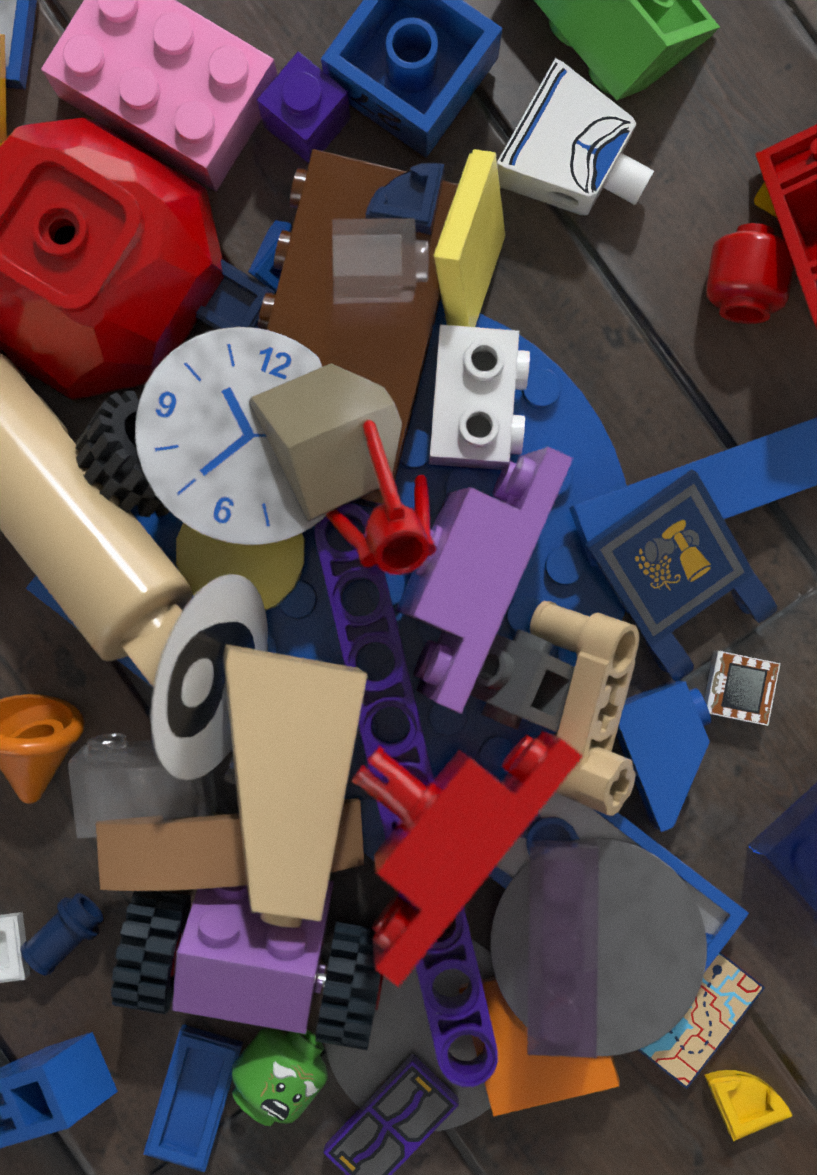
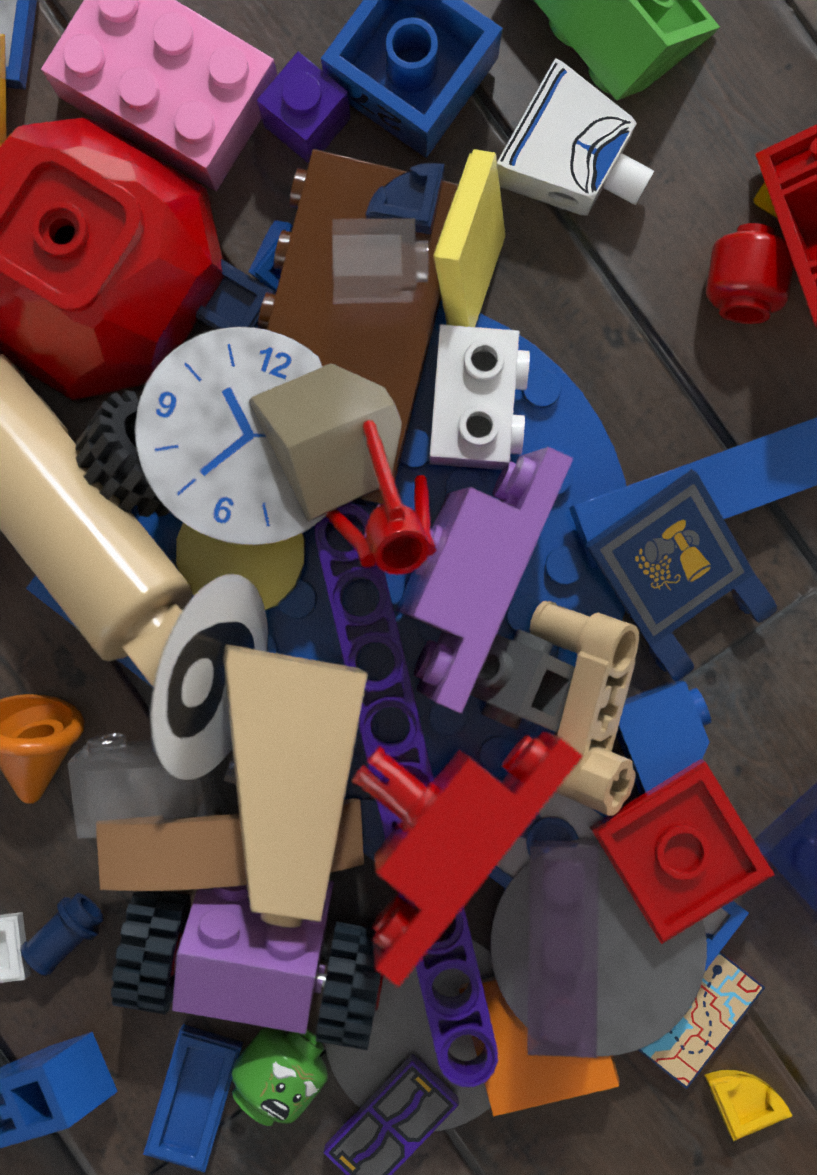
(682, 851): none -> red tile
(741, 687): tile -> none

